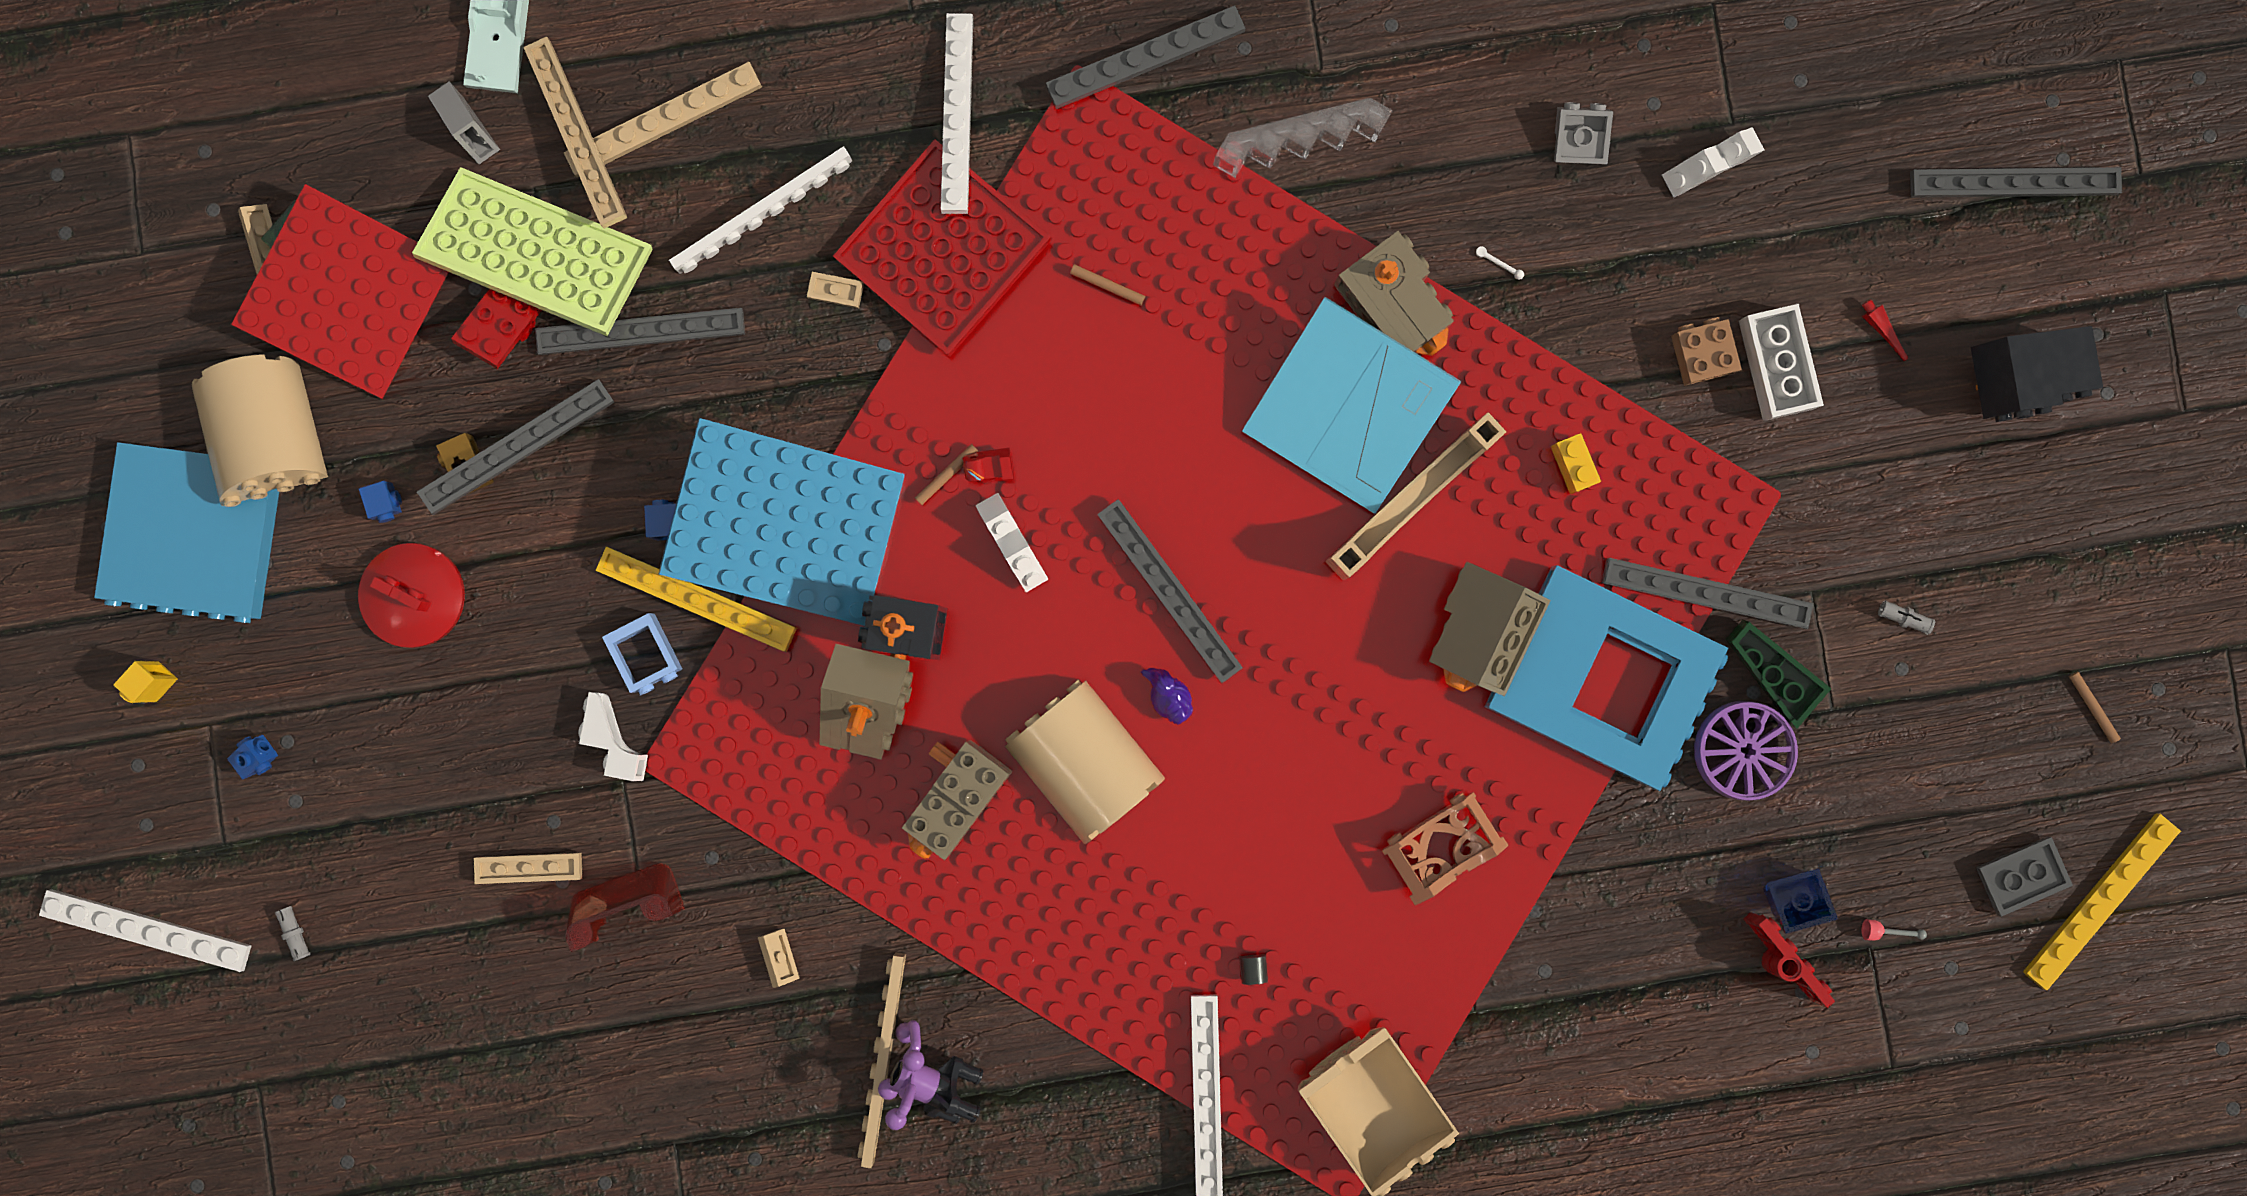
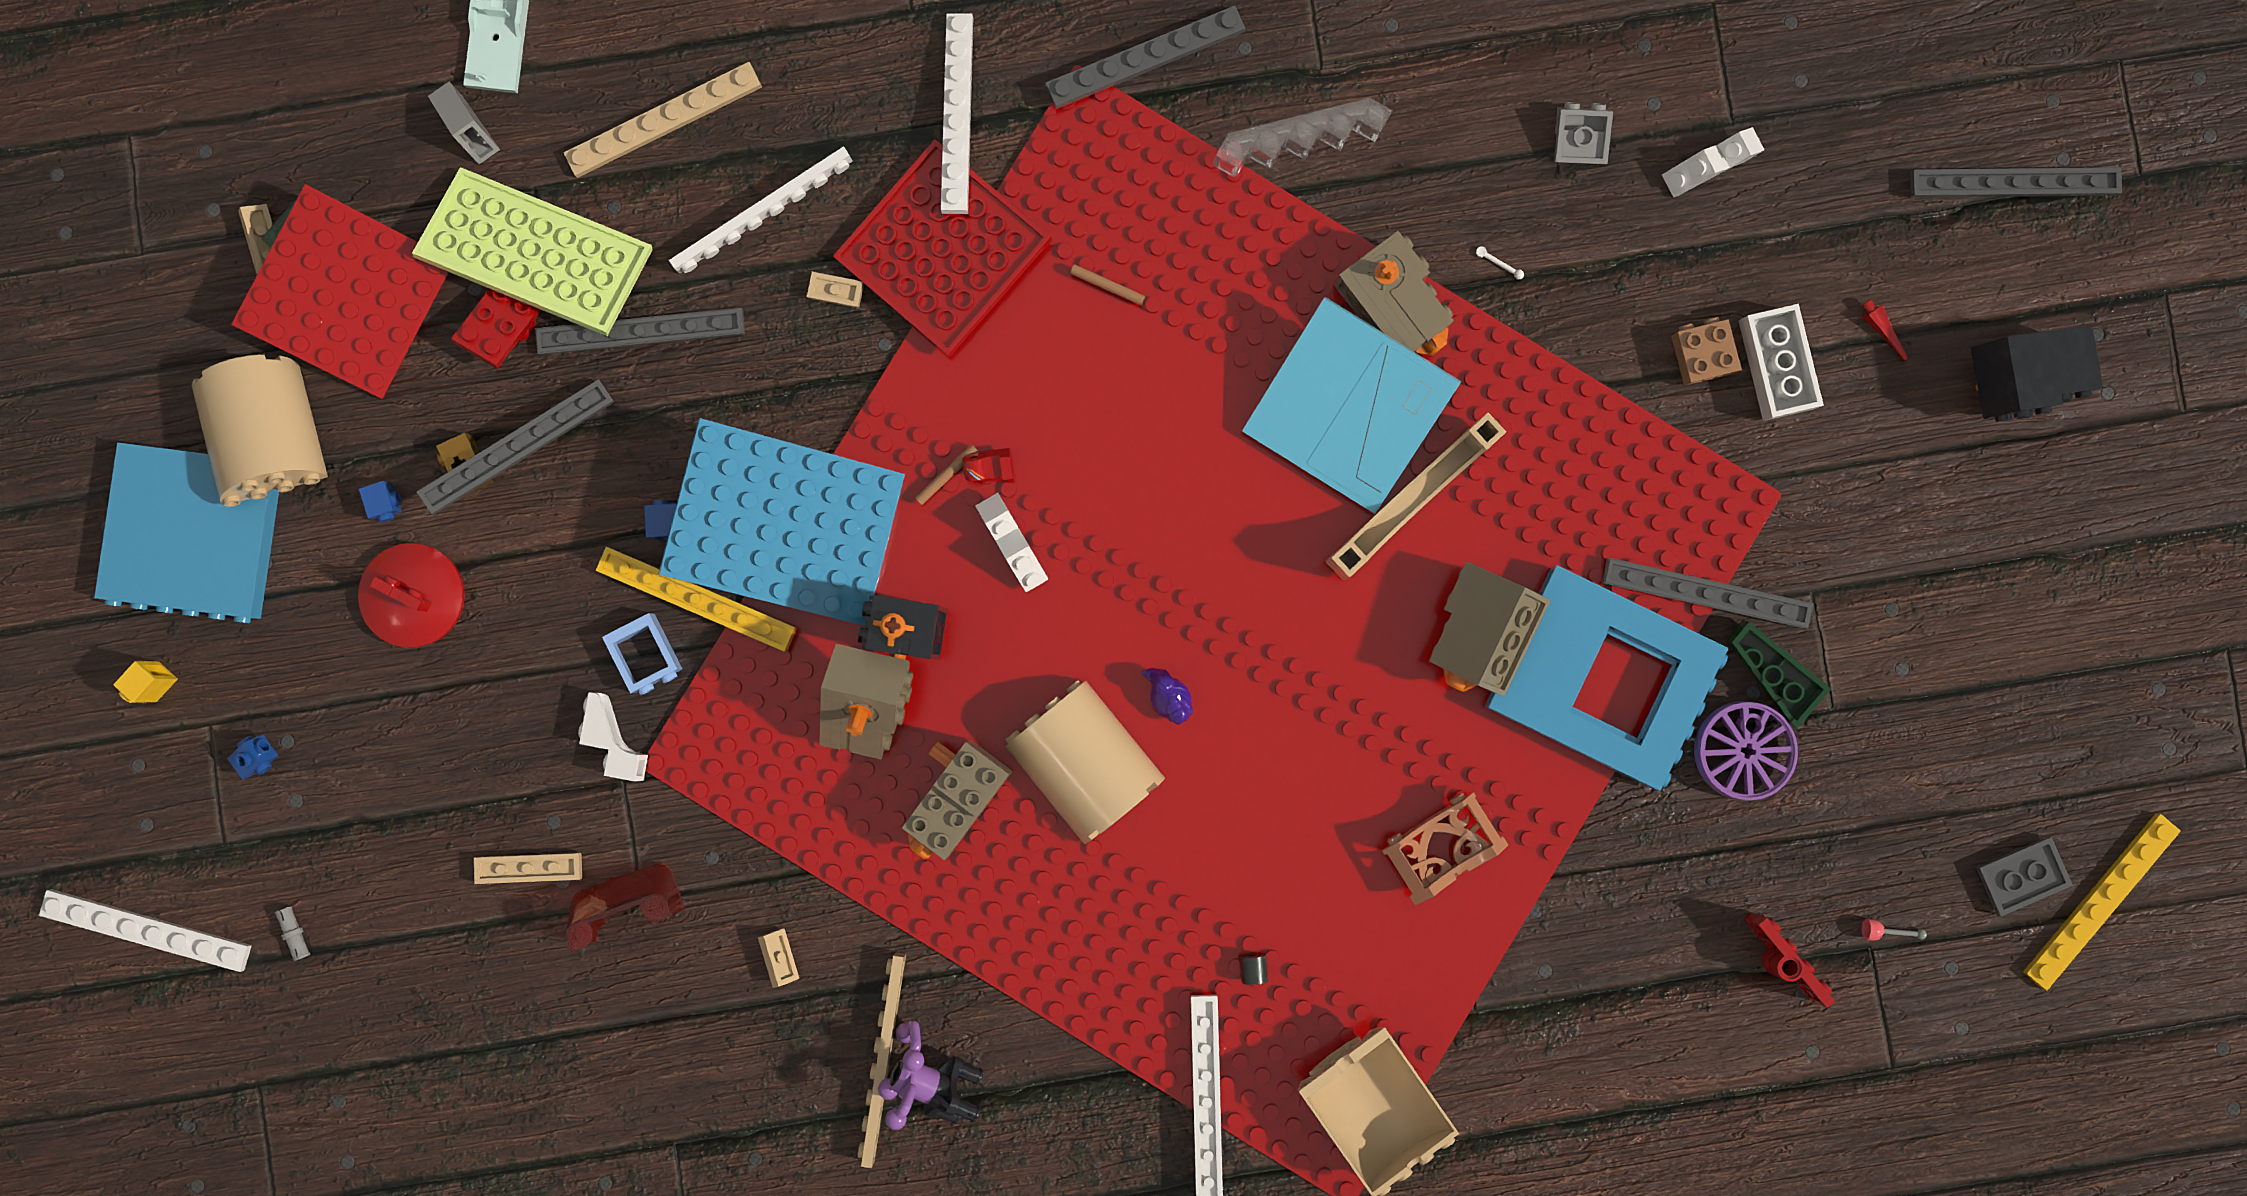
(575, 132): tan plate -> none
(1169, 591): dark grey plate -> none
(1575, 463): yellow piece -> none
(1800, 901): clear blue slope -> none
(1906, 617): light grey pin -> none
(2094, 707): medium nougat bar -> none

